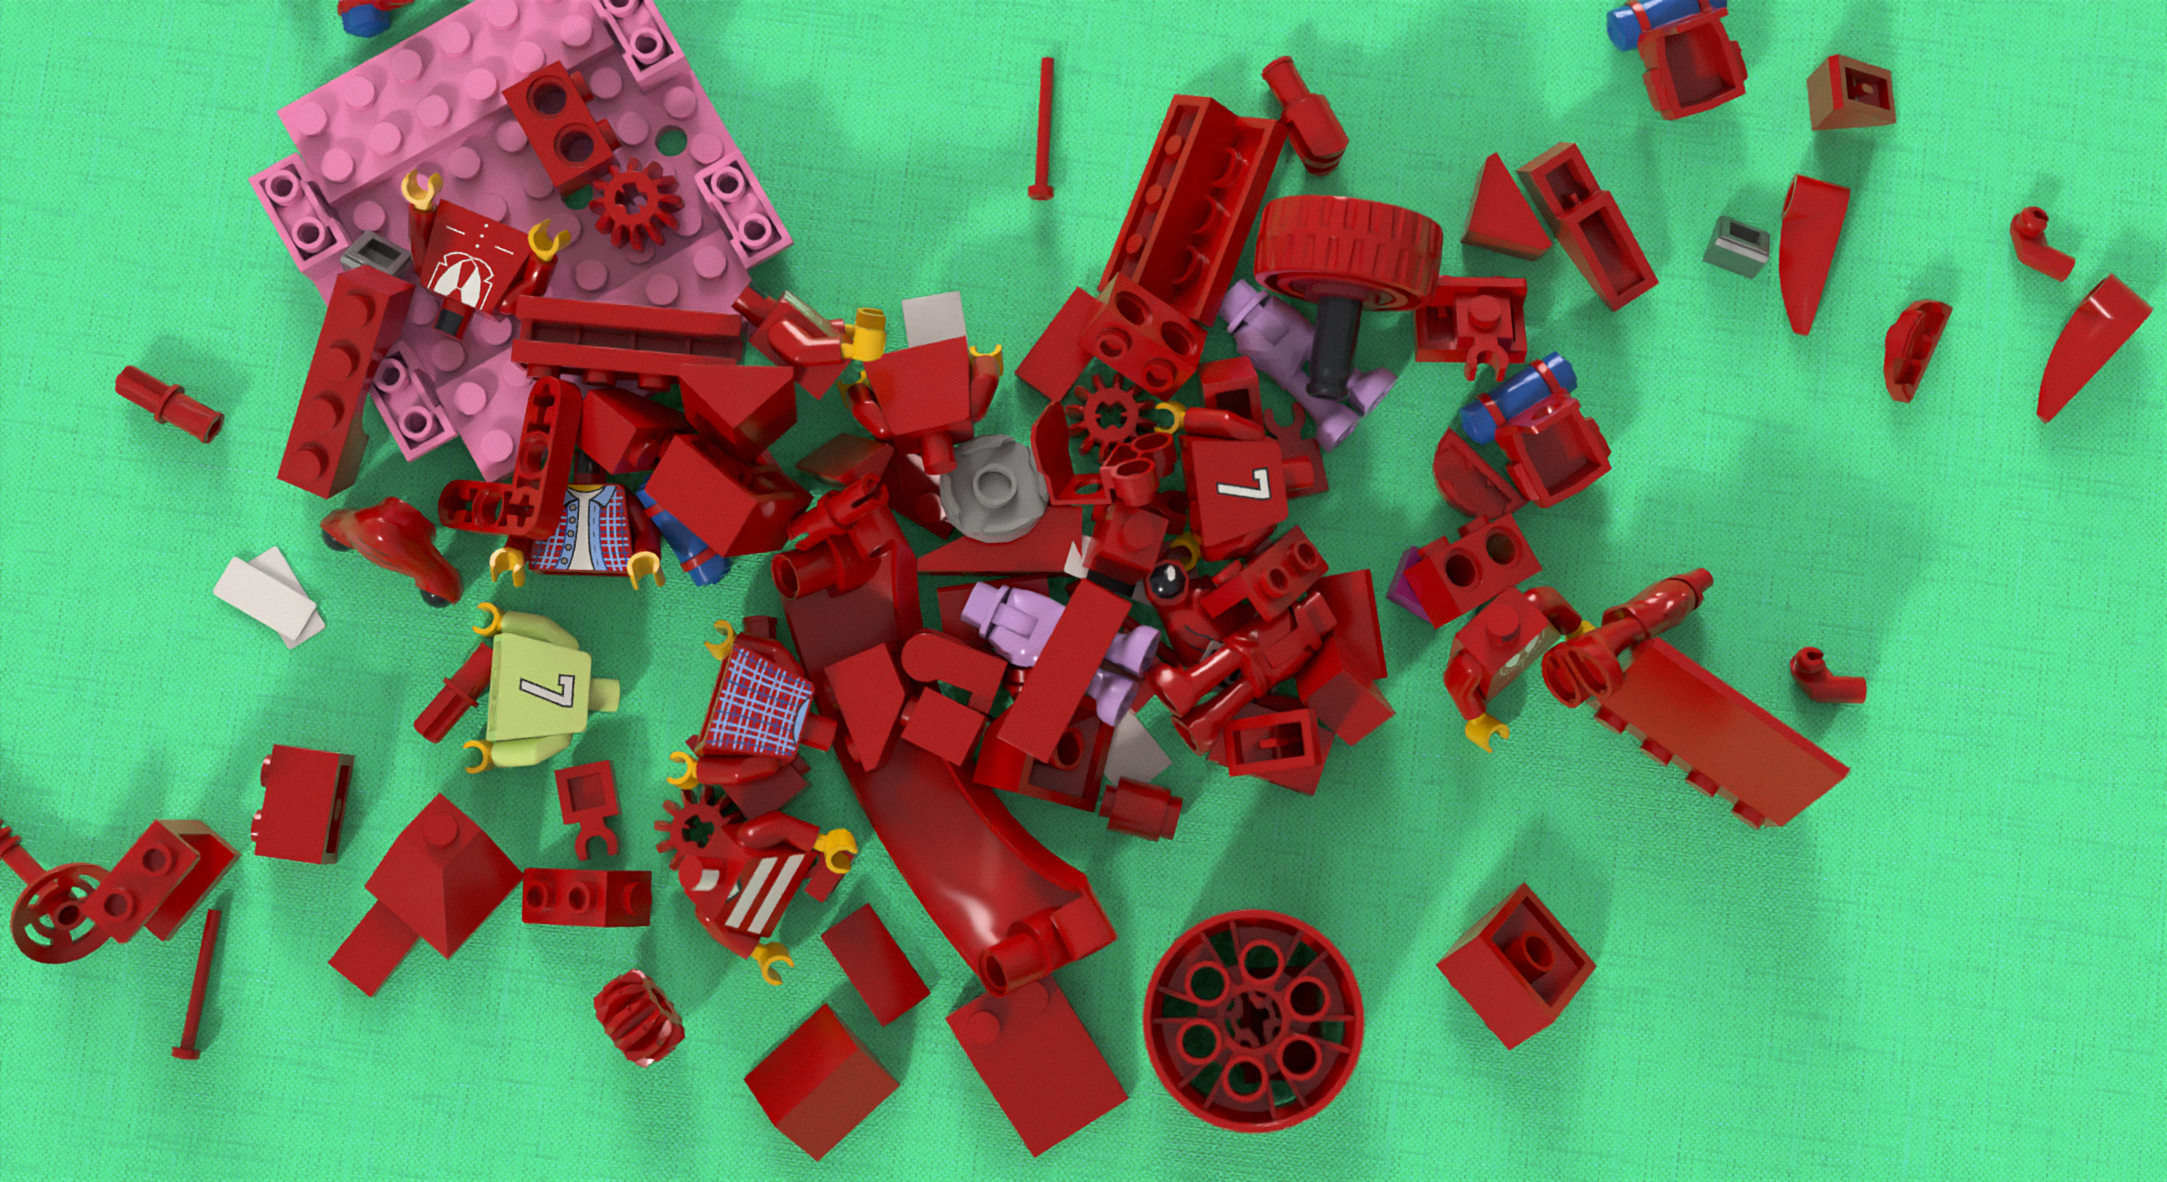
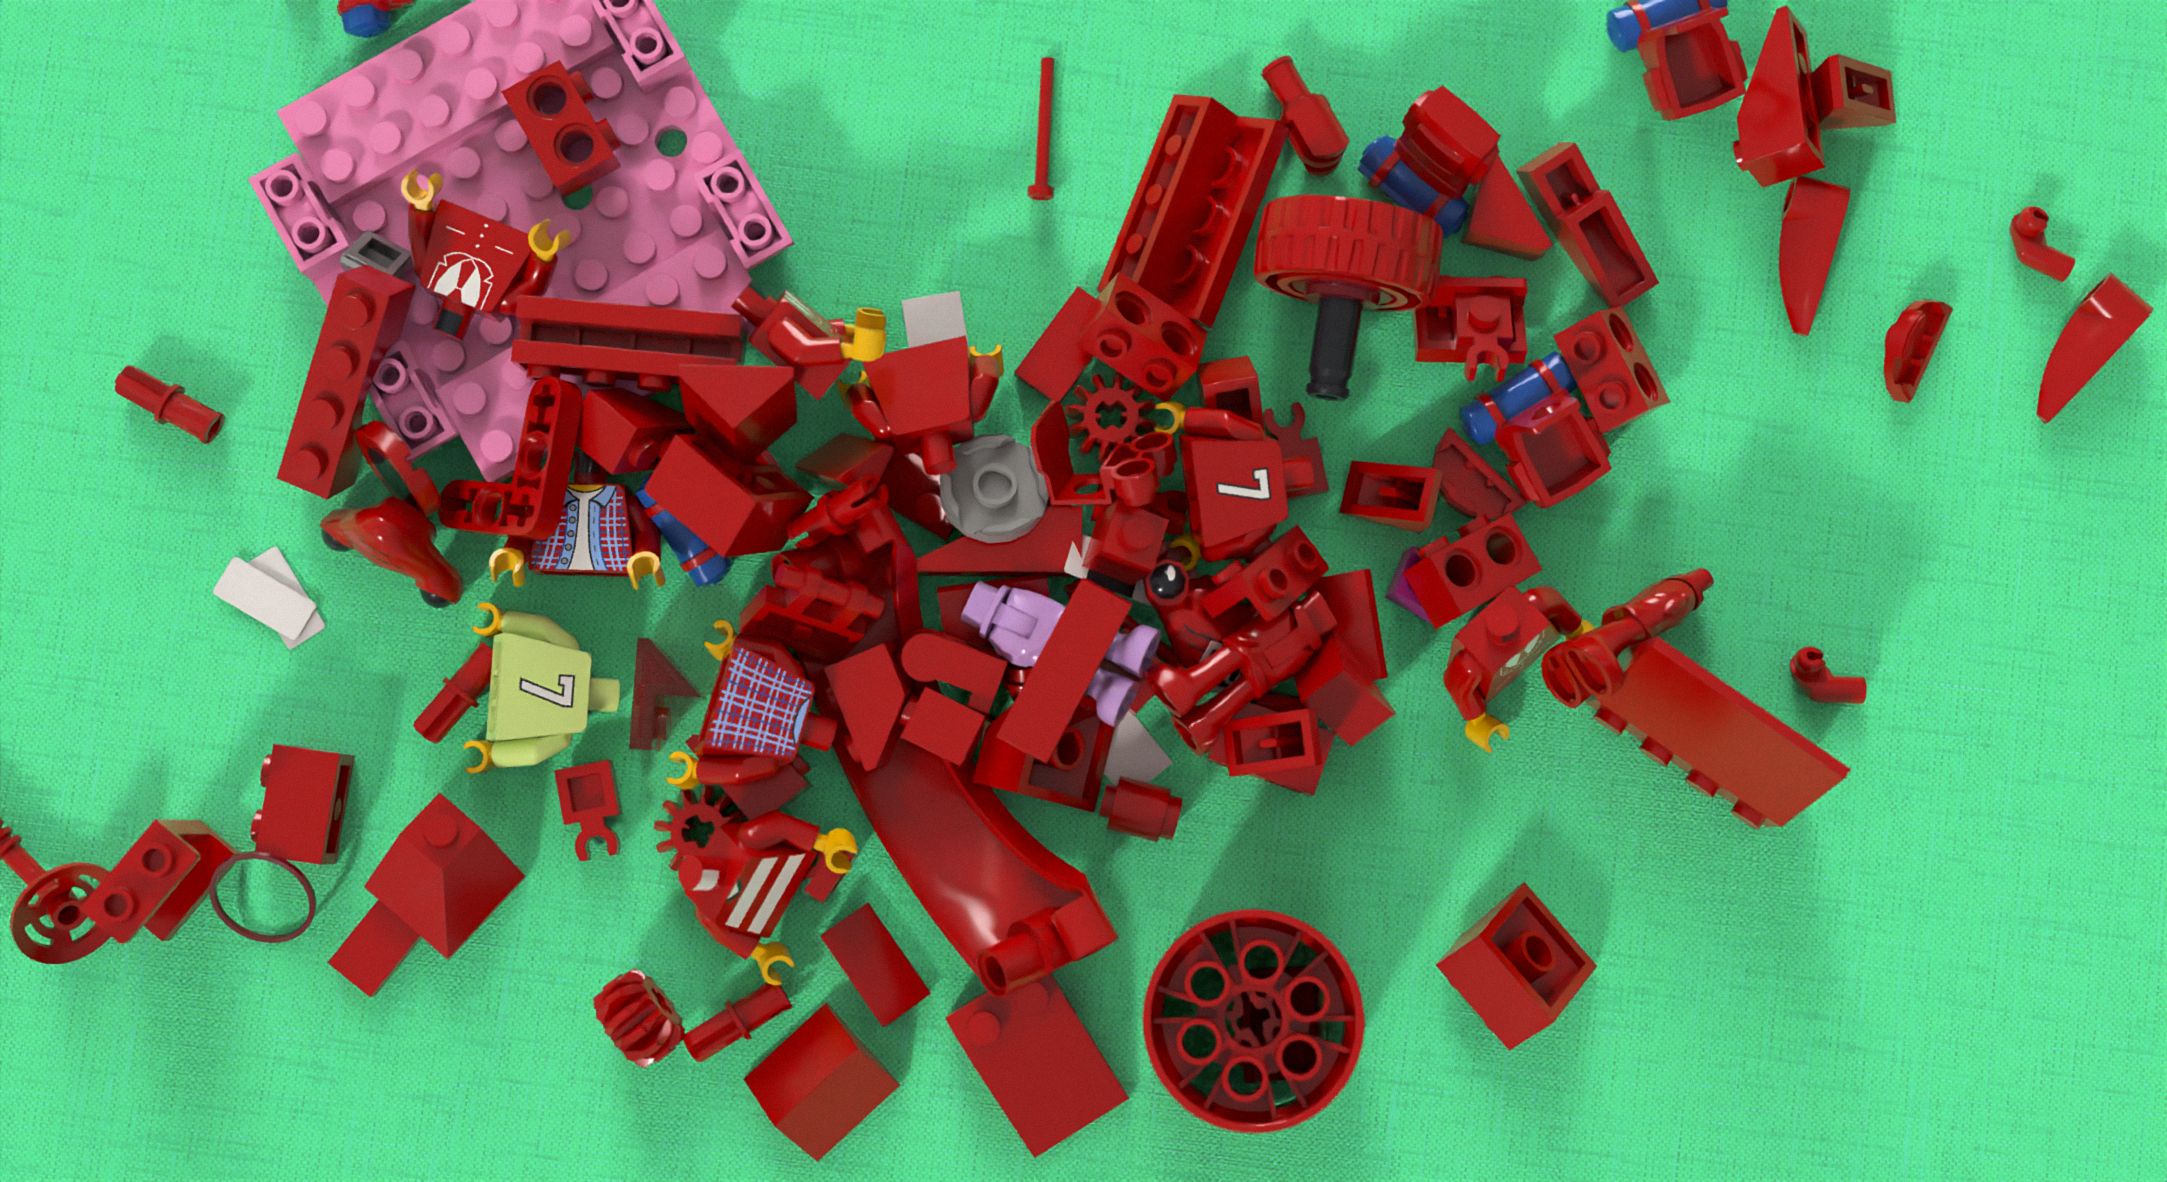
(186, 1049): red piece -> none
(243, 931): none -> dark red piece
(387, 458): none -> red tile
(587, 897): red bracket -> none
(621, 191): red gear -> none
(654, 679): none -> clear red slope
(736, 1021): none -> red axle
(806, 624): none -> red plate
(1280, 343): lavender piece -> none
(1392, 494): none -> red slope
(1433, 159): none -> red piece
(1611, 369): none -> red brick
(1738, 247): slope -> none
(1780, 108): none -> red slope

